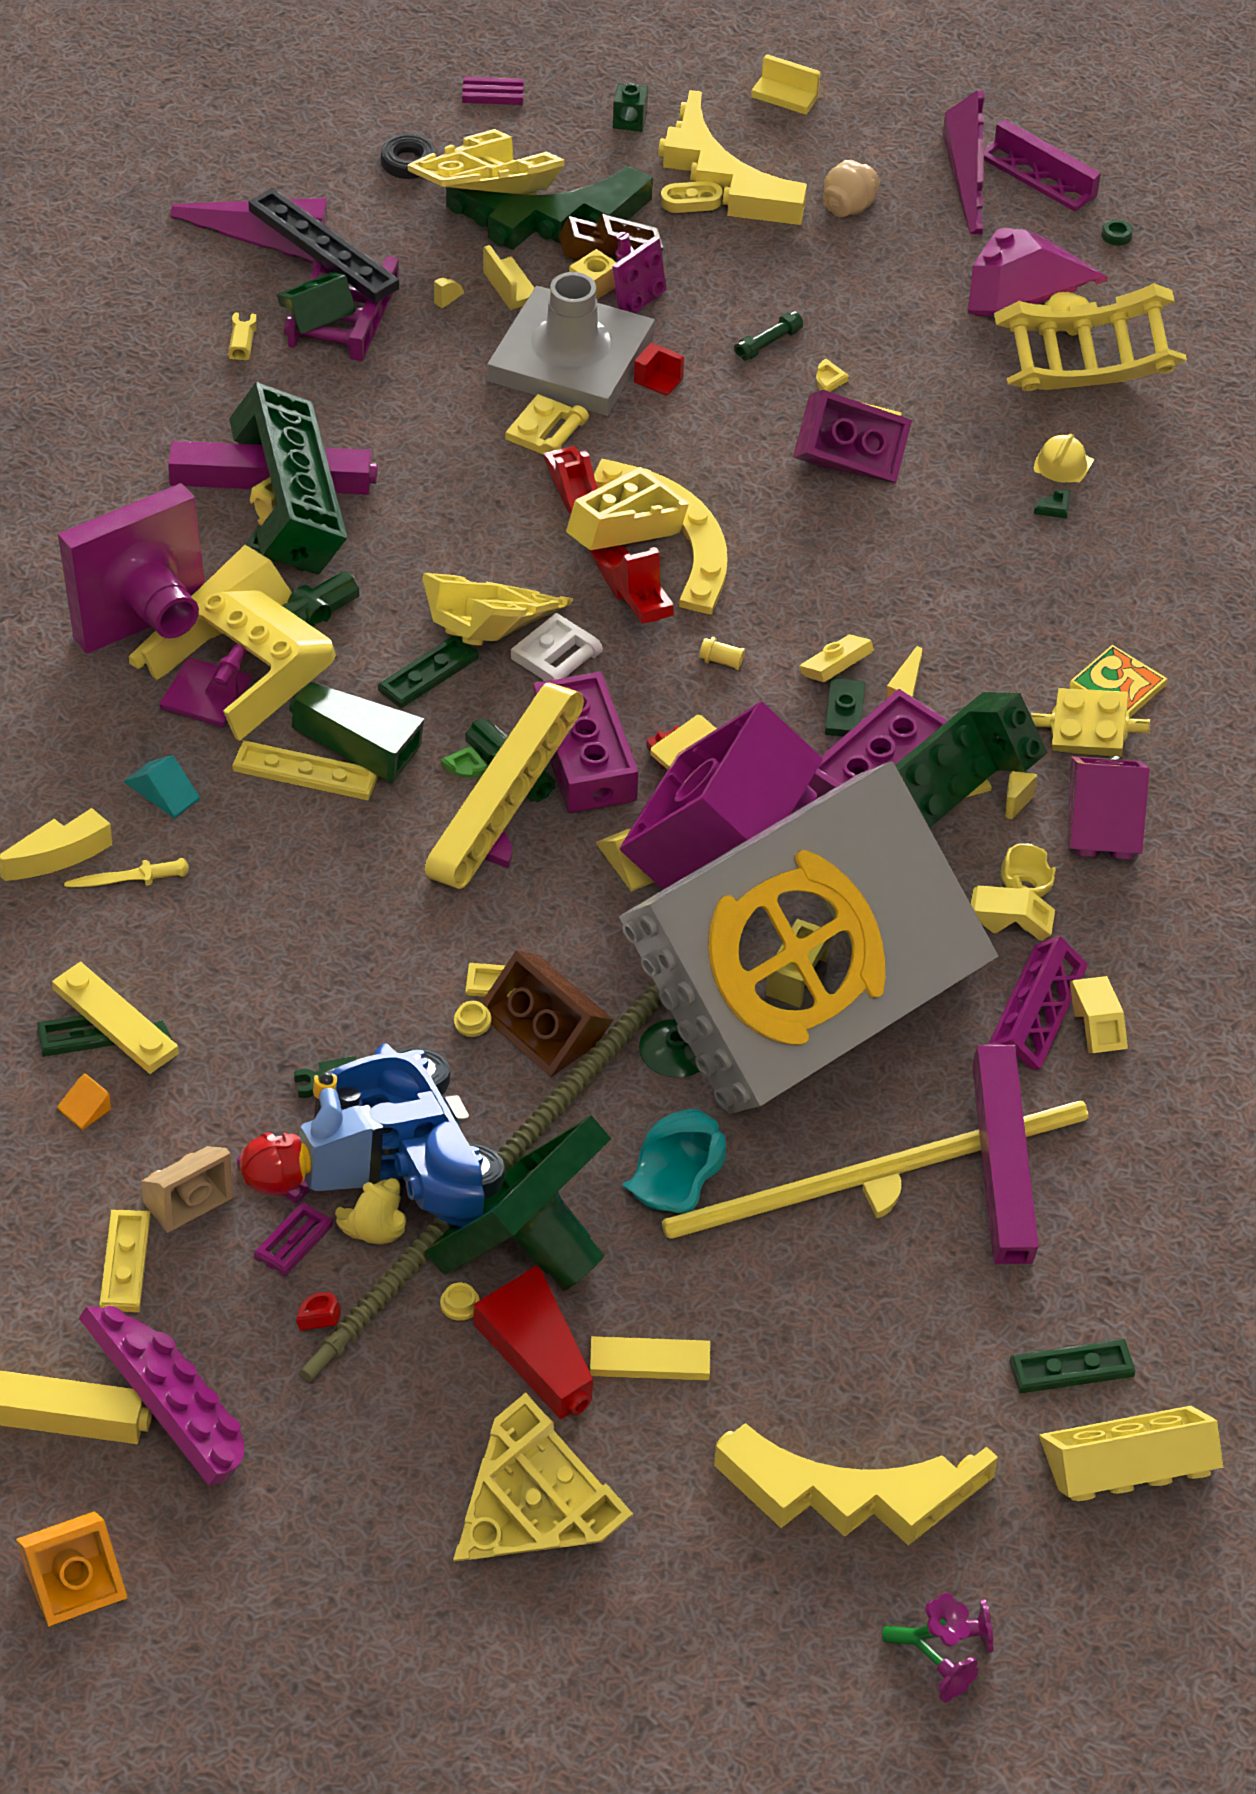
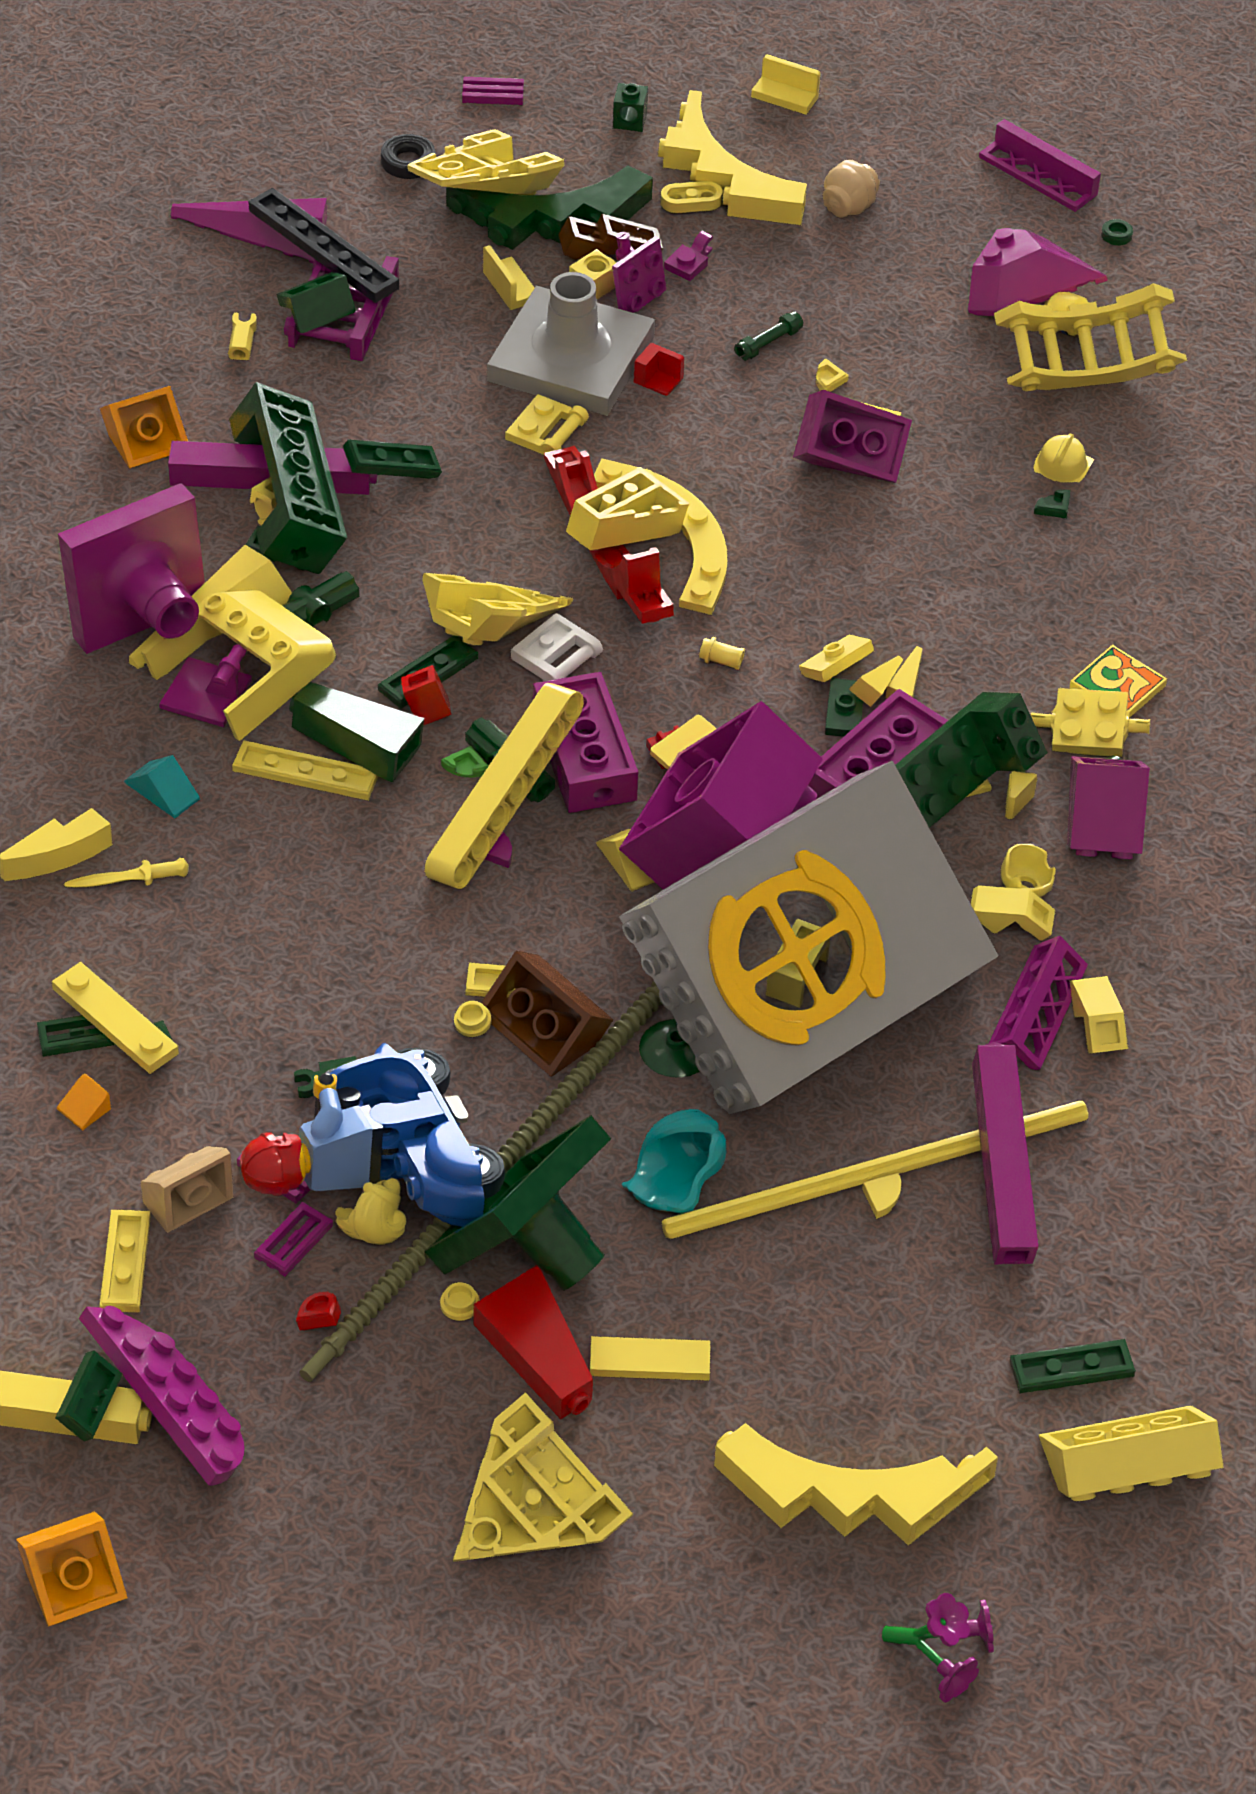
(89, 1396): none -> dark green plate
(144, 426): none -> light orange slope
(392, 459): none -> dark green tile
(426, 695): none -> red panel
(446, 291): light yellow tile -> none
(690, 261): none -> magenta plate
(873, 684): none -> light yellow piece
(966, 153): magenta wedge -> none

